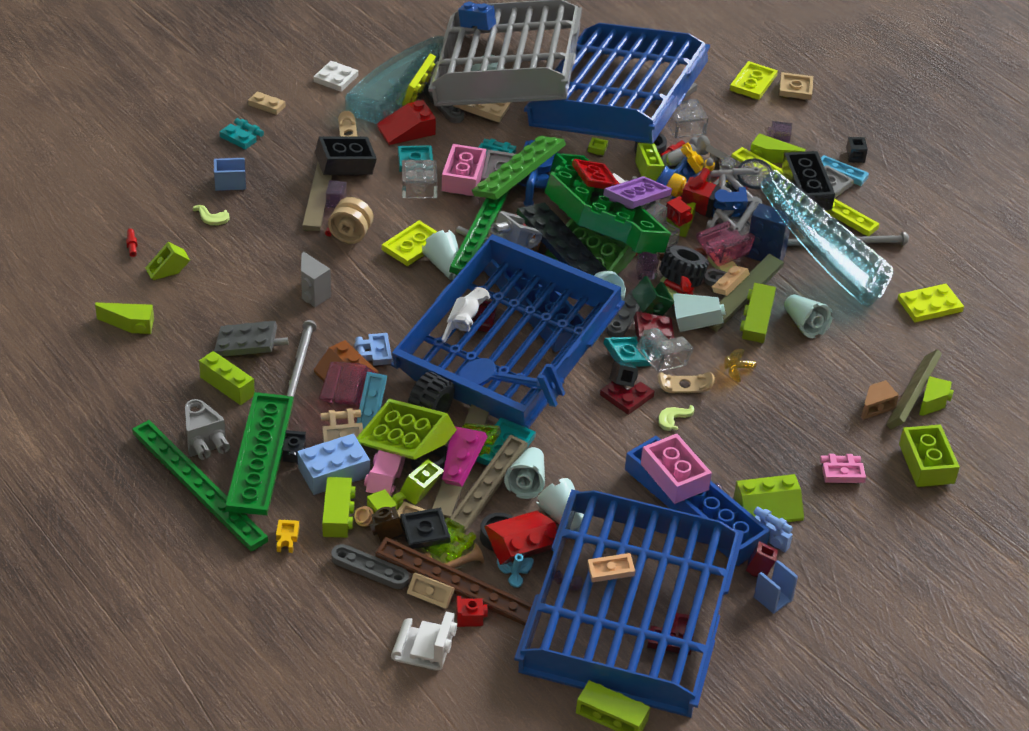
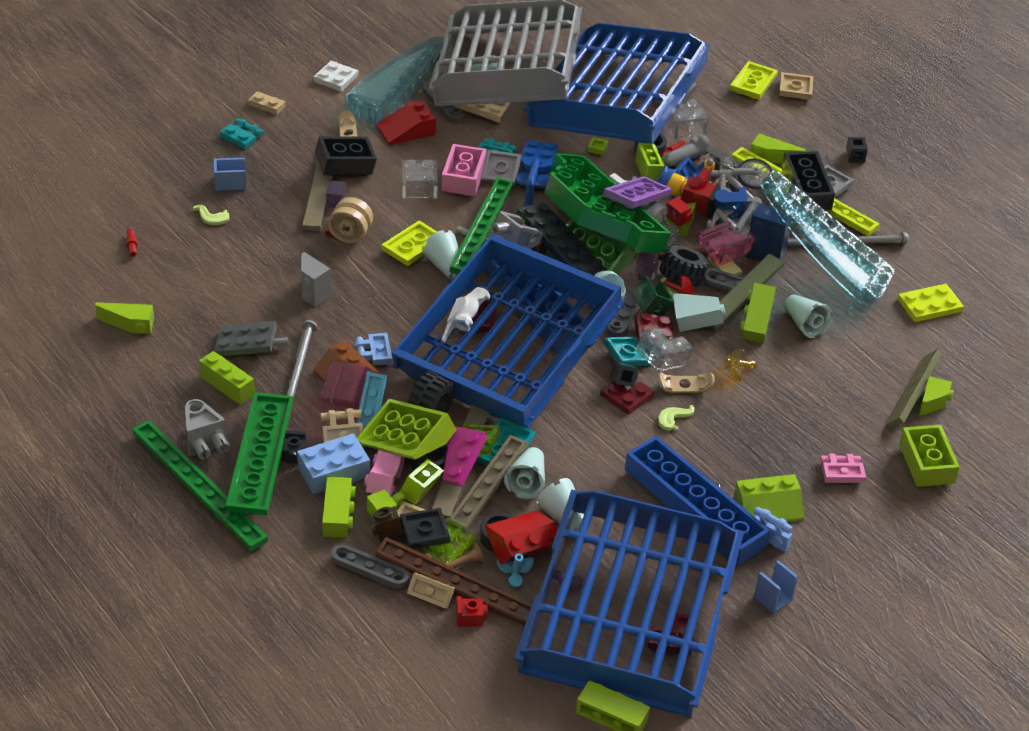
(167, 262): lime slope -> none
(286, 534): yellow plate -> none
(363, 516): light nougat plate -> none
(414, 153): teal plate -> none
(422, 76): neon yellow plate -> none
(425, 645): white piece -> none
(477, 15): blue brick -> none
(484, 370): blue piece -> none
(518, 167): bright green plate -> none
(594, 174): red tile -> none
(611, 567): light nougat plate -> none
(676, 468): bright pink brick -> none
(695, 160): yellow plate -> none
(730, 280): light nougat plate -> none
(761, 559): dark red brick -> none
(780, 131): brick -> none
(859, 176): medium azure tile -> none
(879, 399): medium nougat slope -> none

